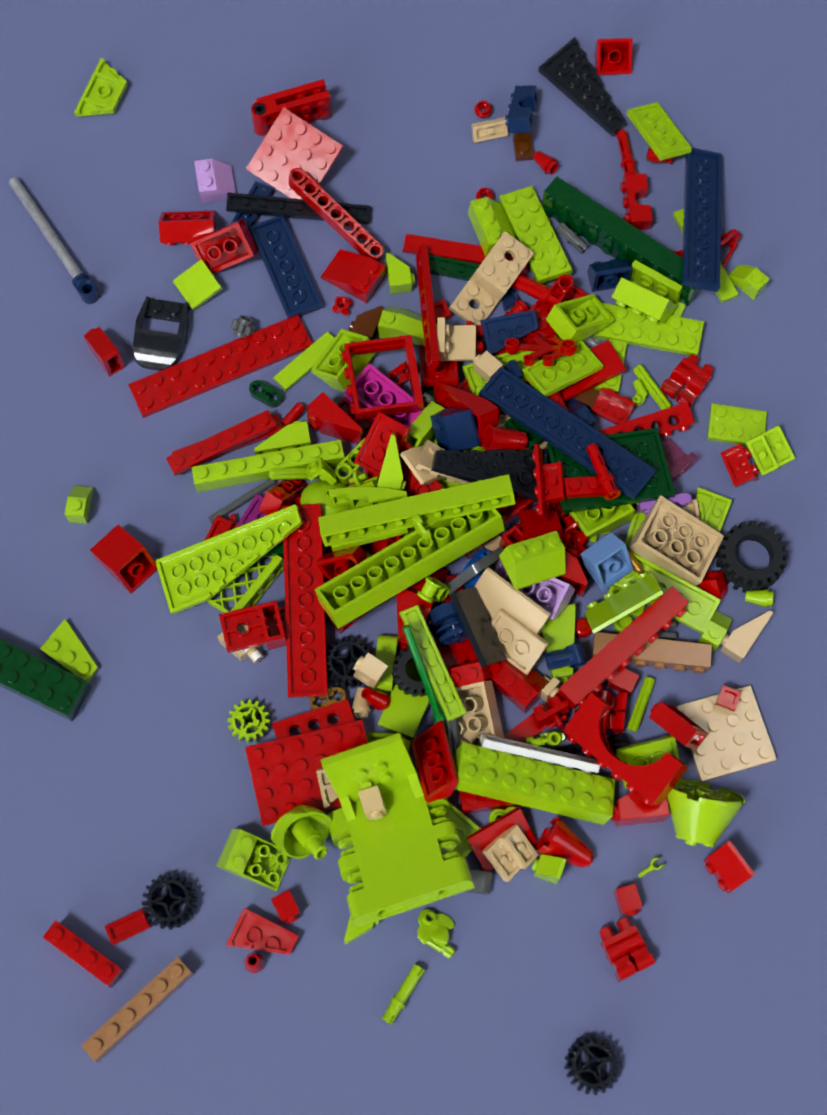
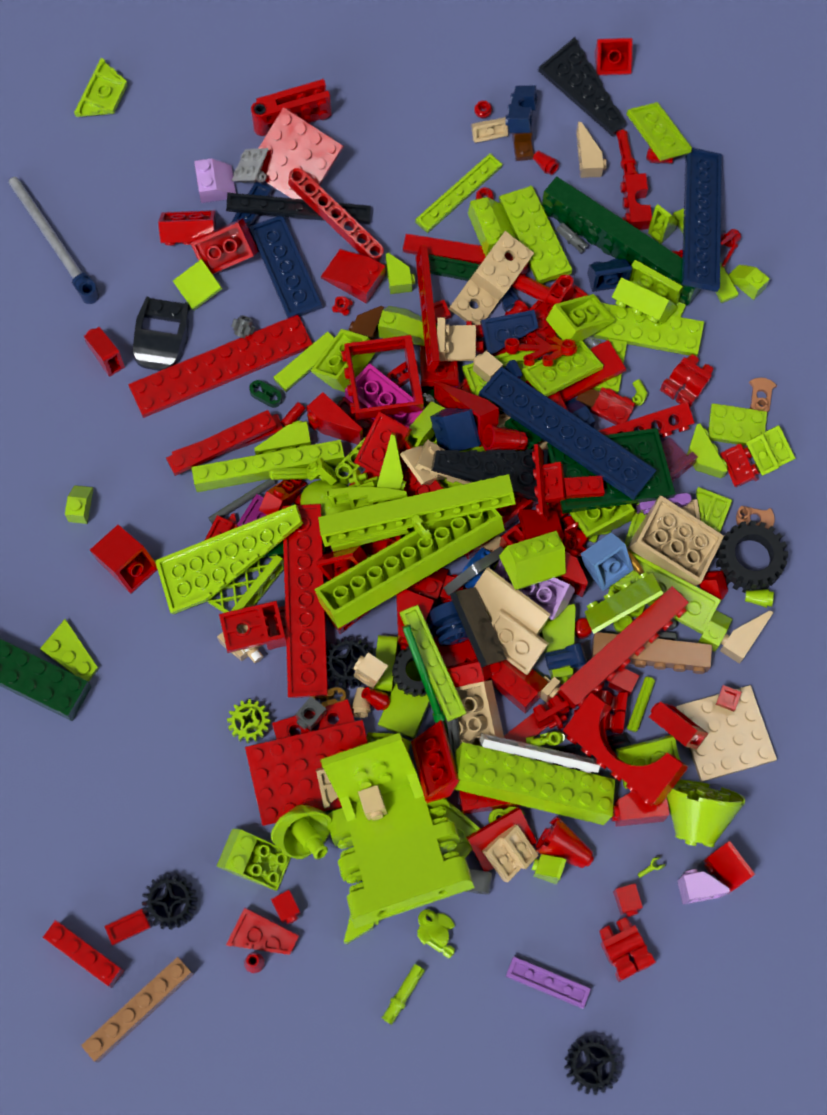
(250, 165): none -> light grey hinge
(314, 706): none -> dark grey brick
(433, 590): lime piece -> none
(458, 193): none -> lime tile
(548, 982): none -> medium lavender plate
(590, 156): none -> tan slope
(605, 479): red pin -> none
(652, 387): lime axle -> none
(662, 224): none -> lime slope
(700, 886): none -> lavender slope
(707, 454): none -> lime slope
(765, 516): none -> nougat piece
(766, 386): none -> nougat piece

